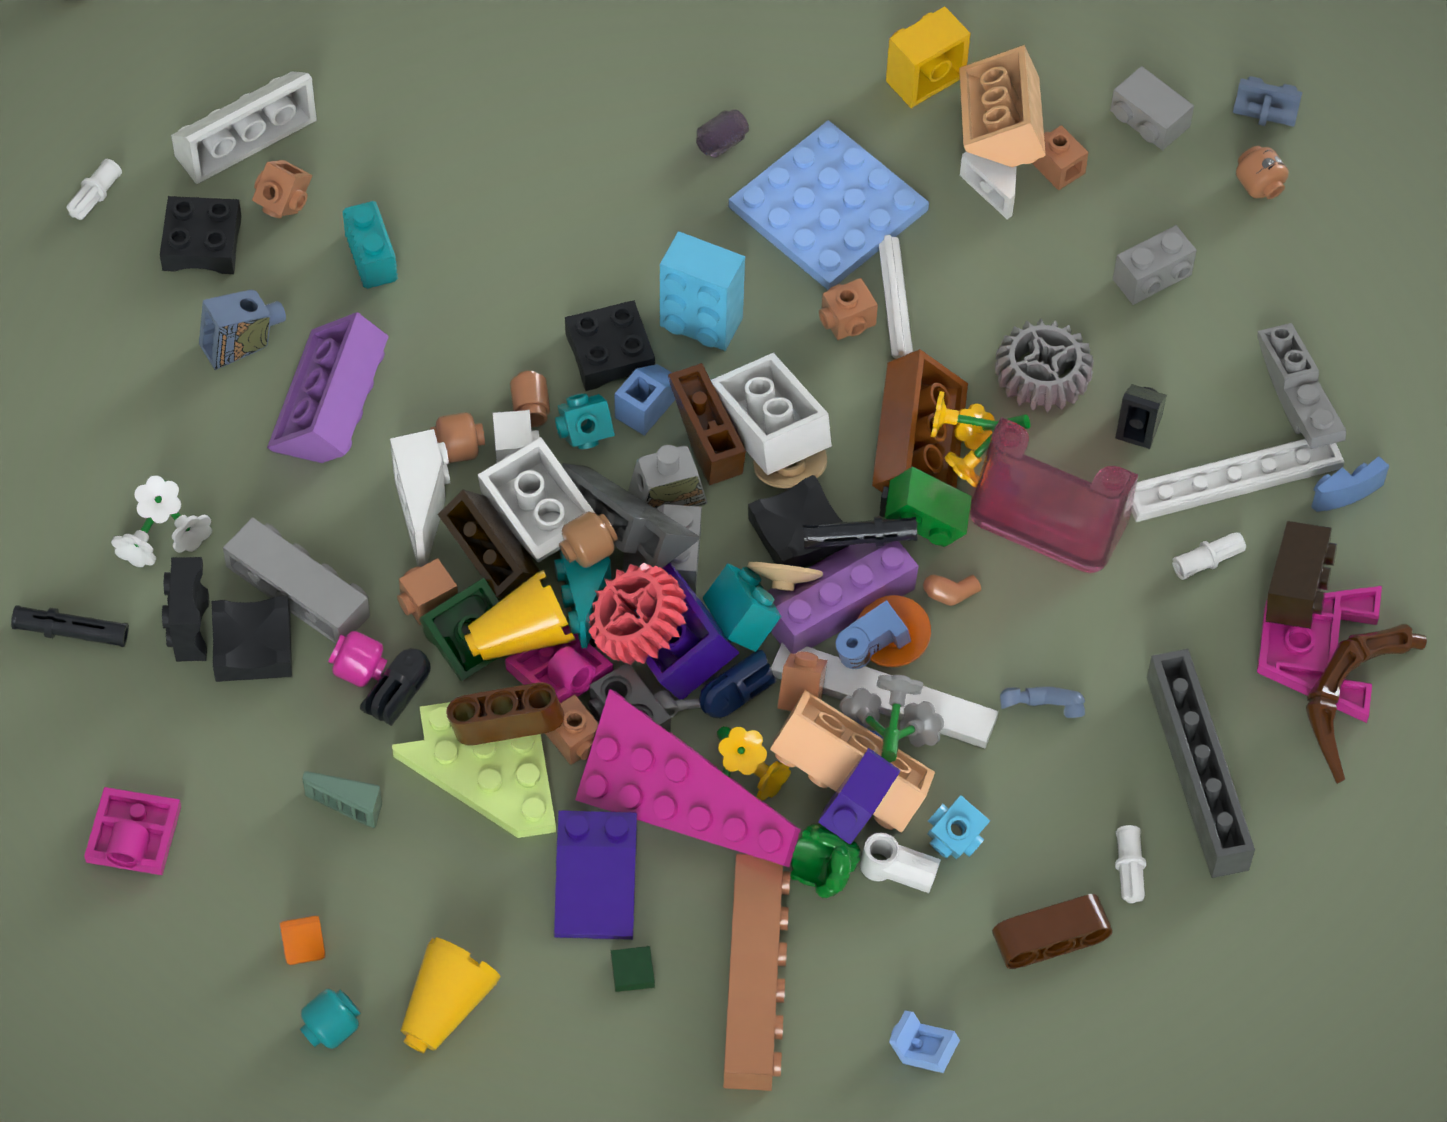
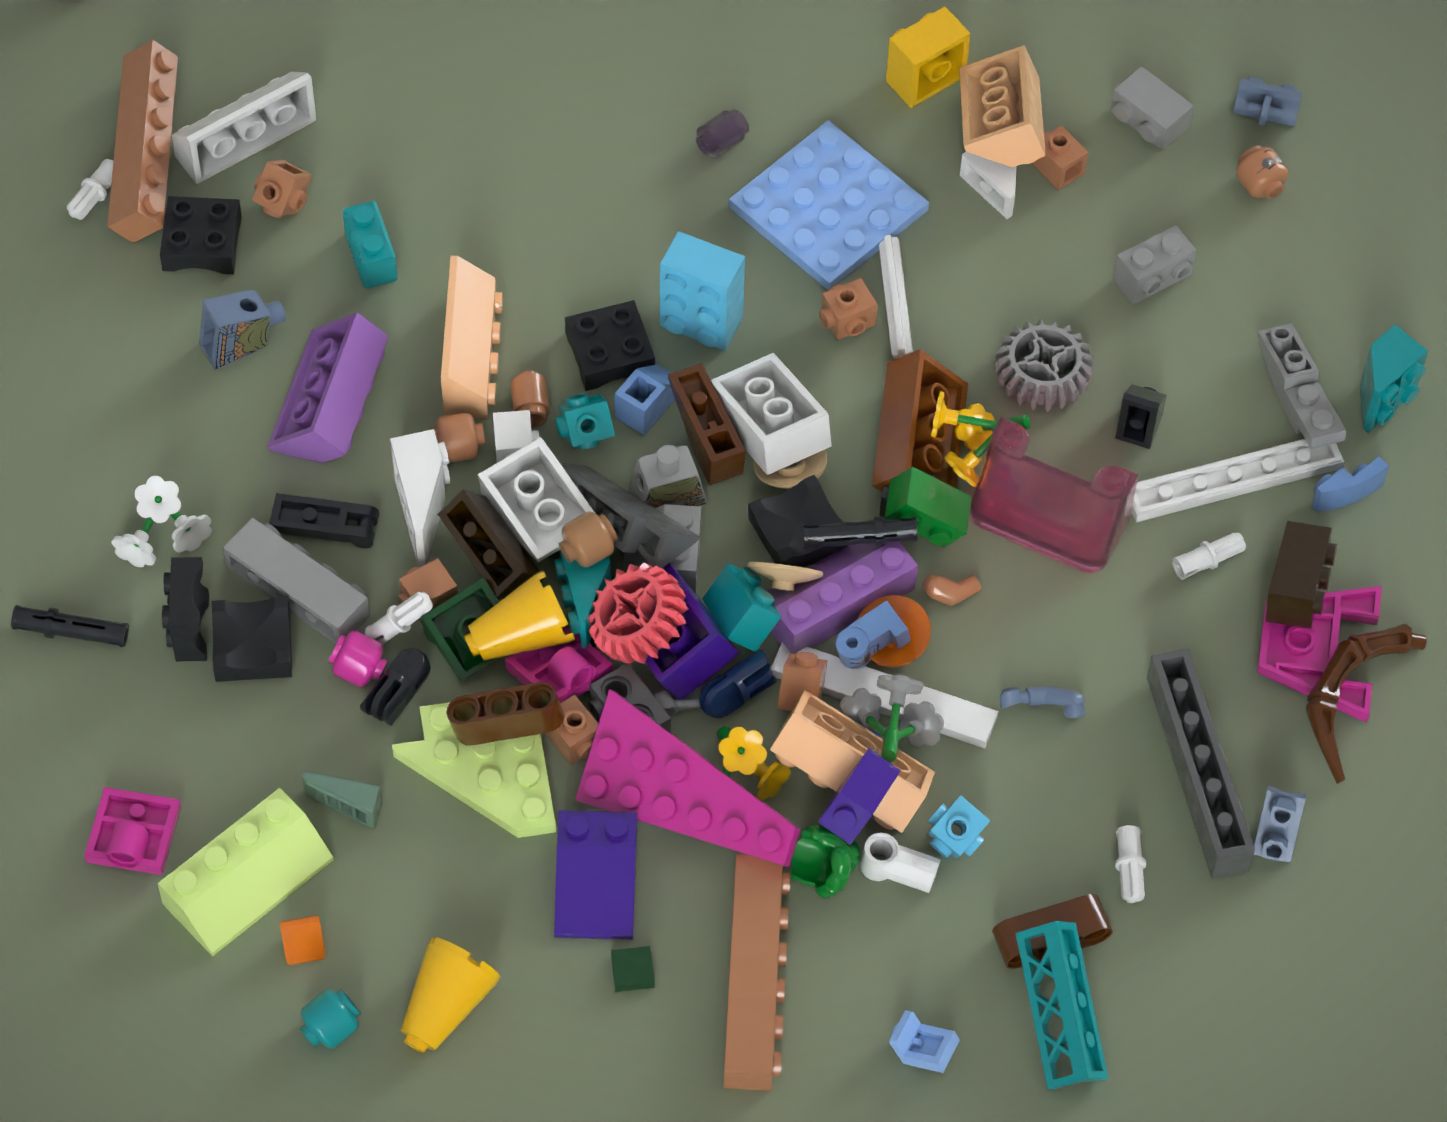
(142, 141): none -> nougat brick
(245, 872): none -> yellowish green slope
(324, 519): none -> black plate
(399, 617): none -> white axle
(469, 340): none -> light nougat slope
(1074, 1002): none -> teal fence
(1279, 824): none -> sand blue hips
(1390, 376): none -> teal slope

